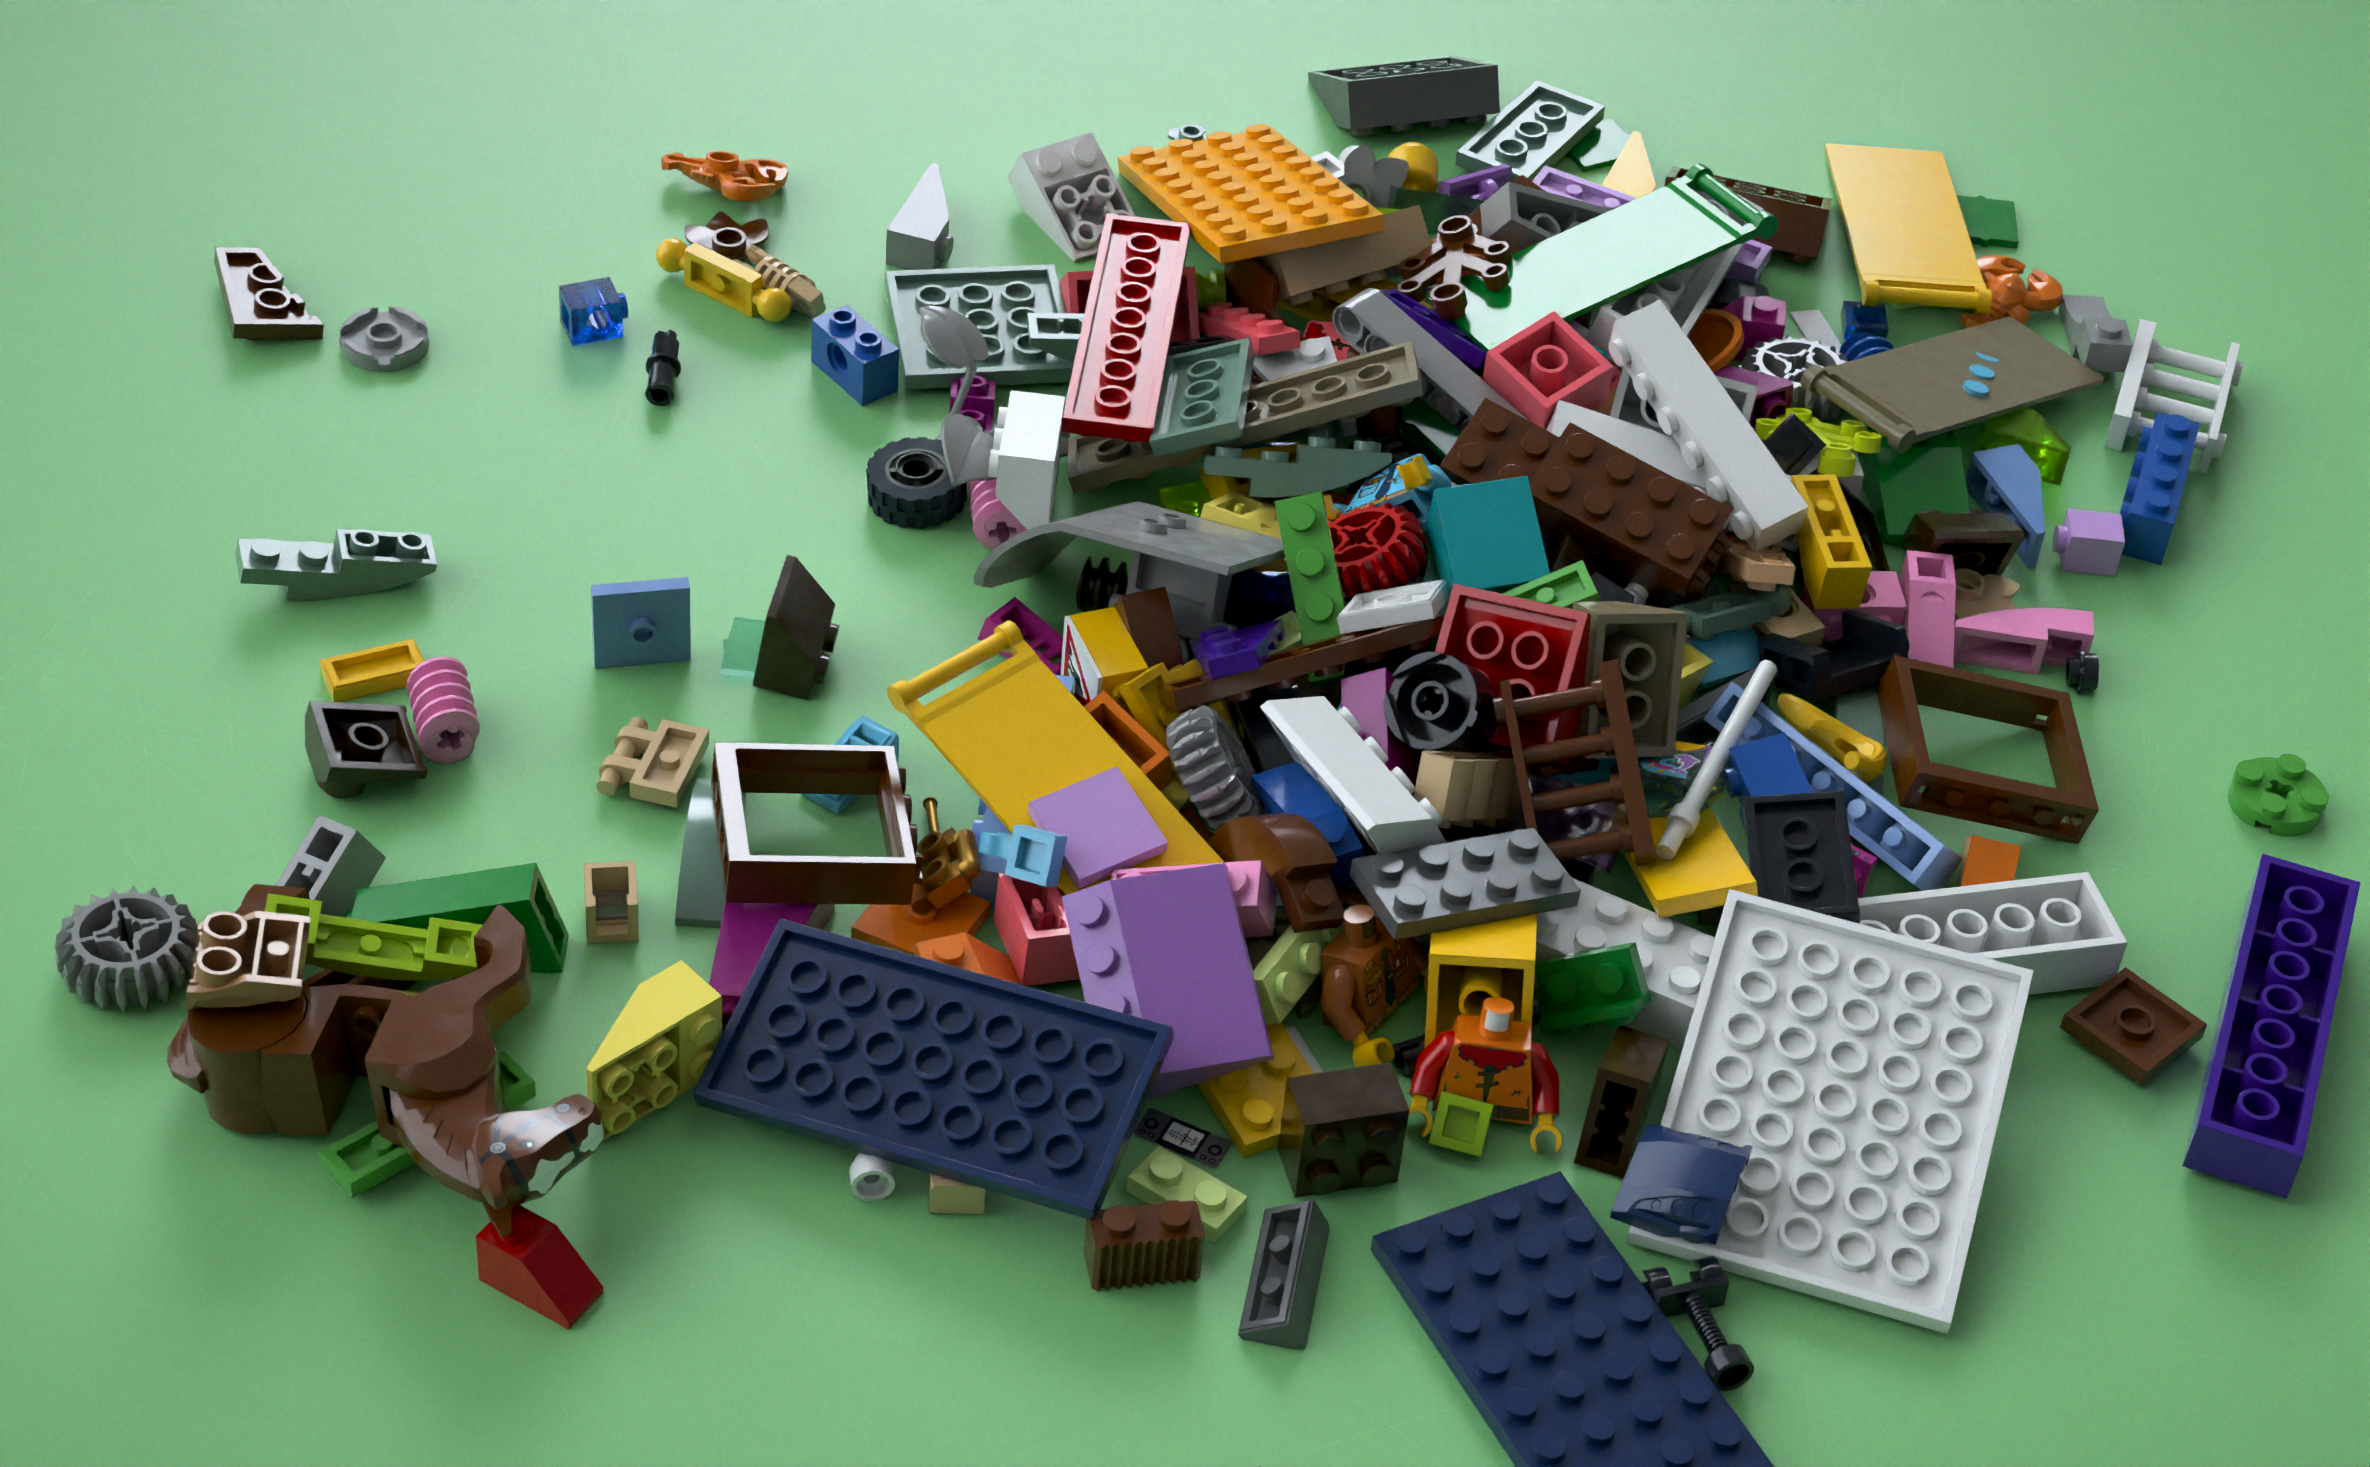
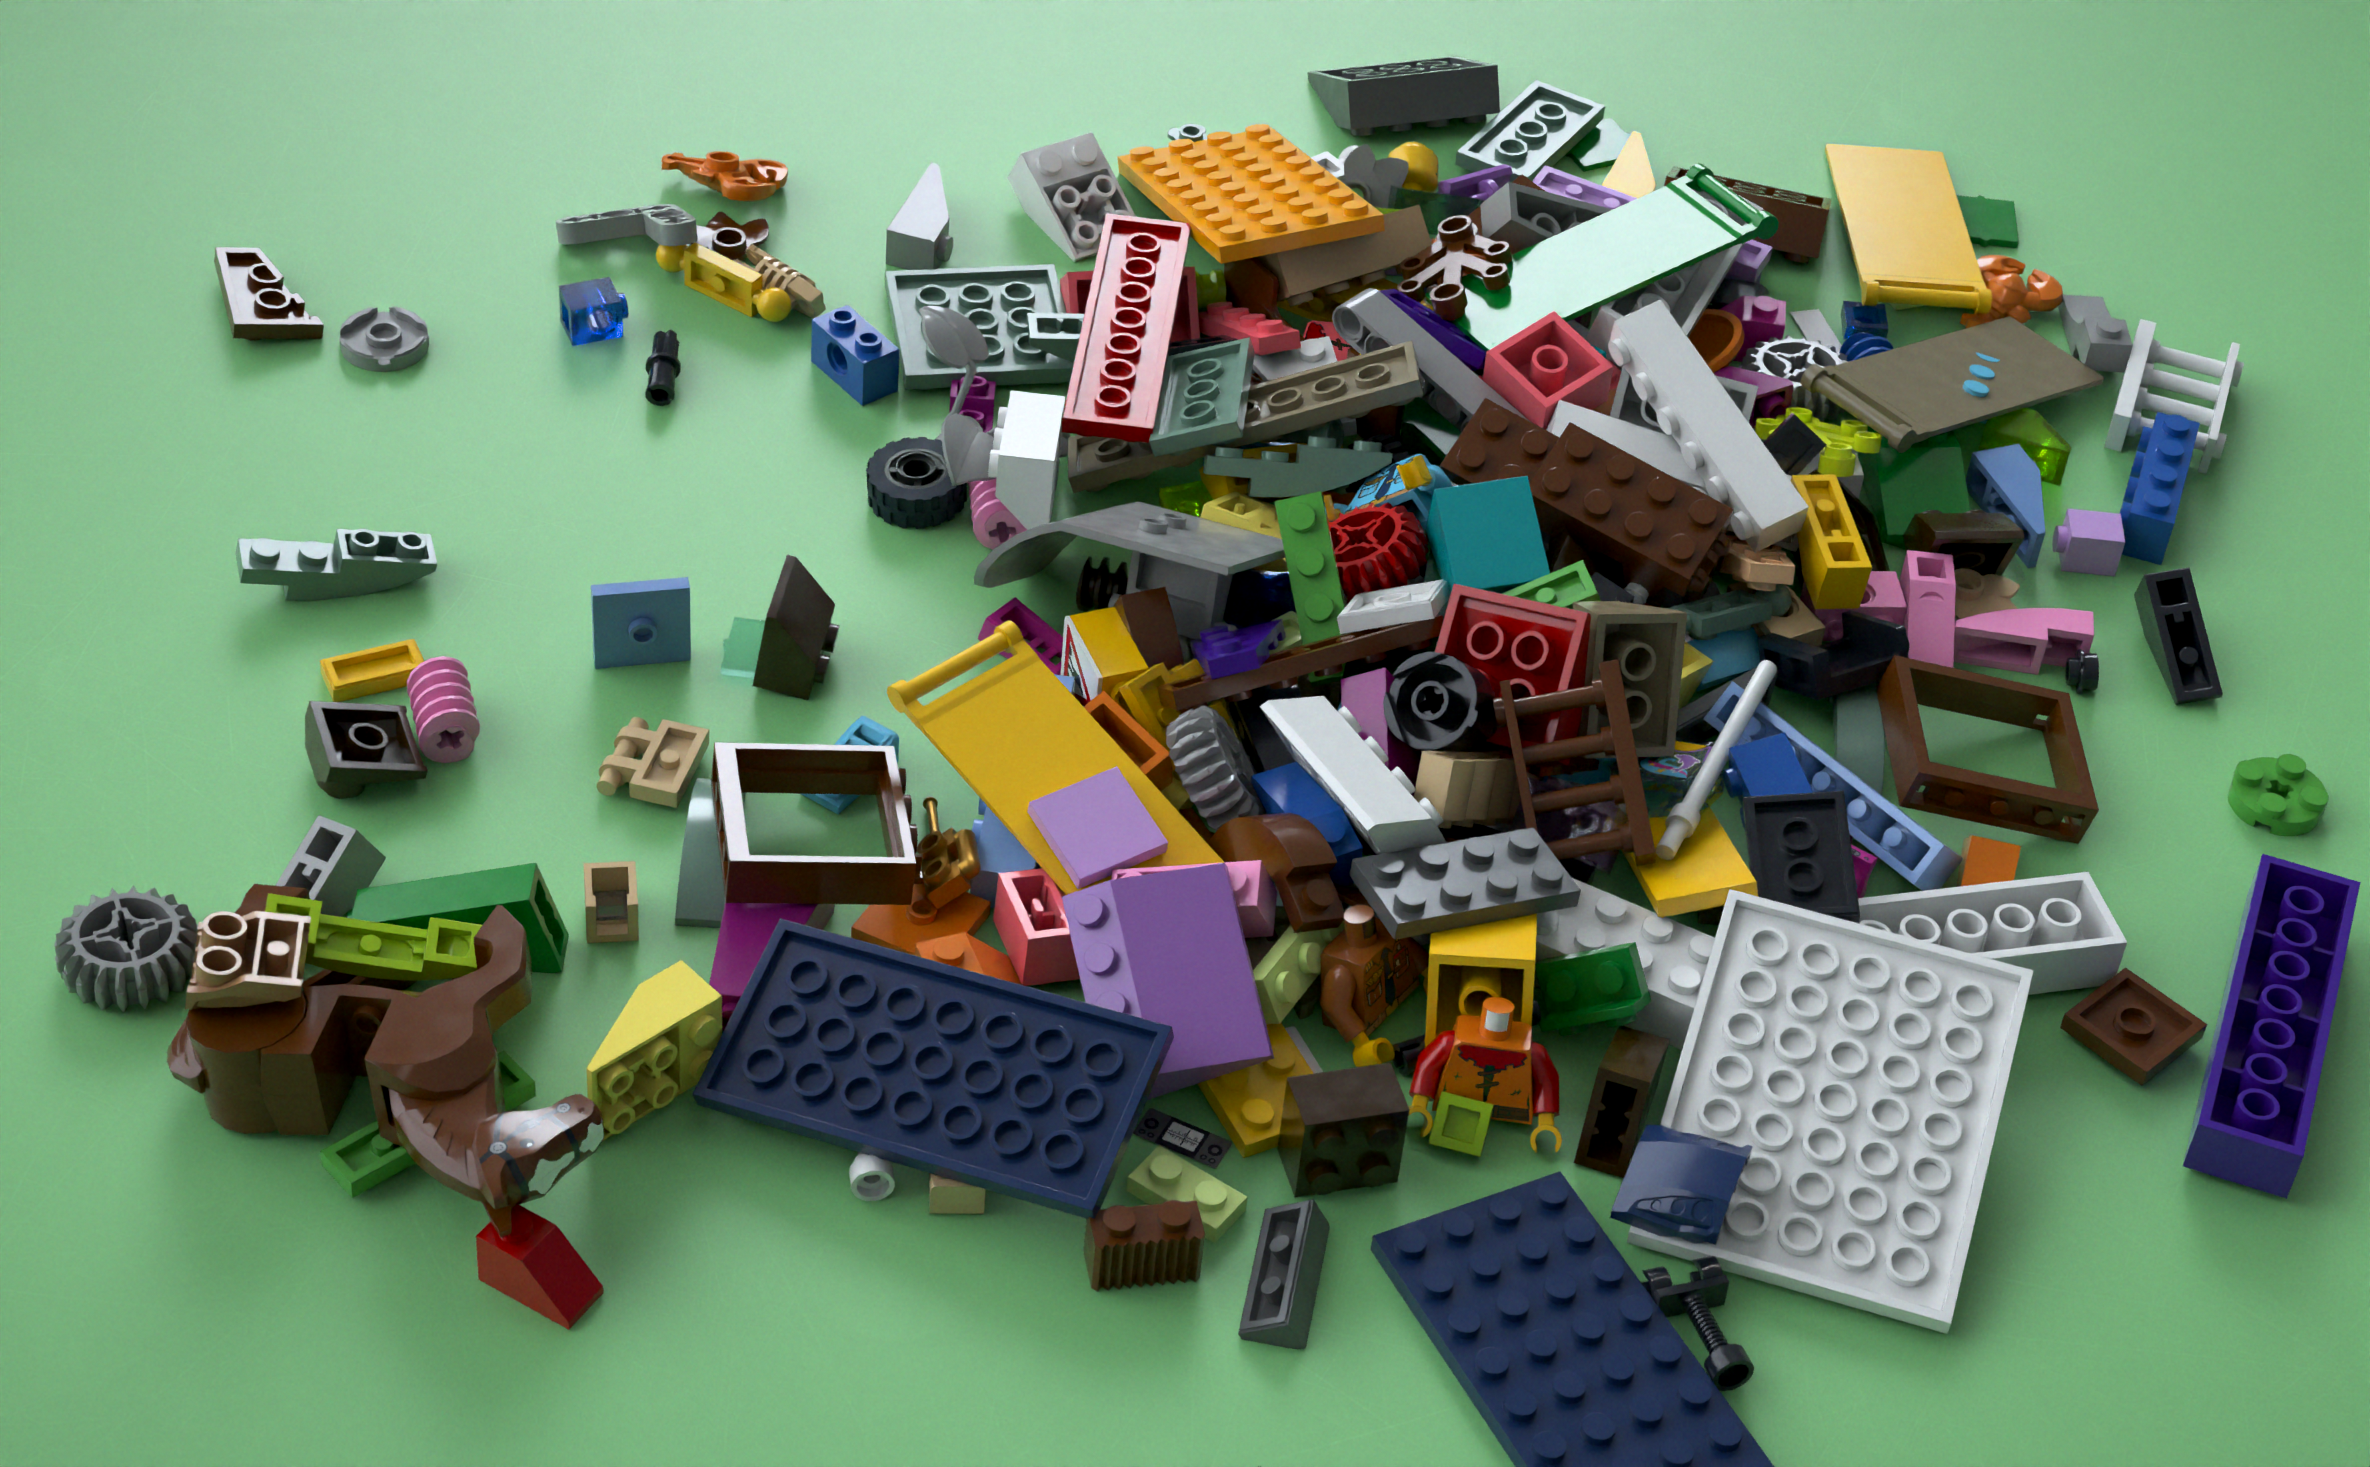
(662, 222): none -> light grey beam
(1030, 853): medium azure plate -> none
(1854, 750): yellow piece -> none
(2177, 635): none -> black slope

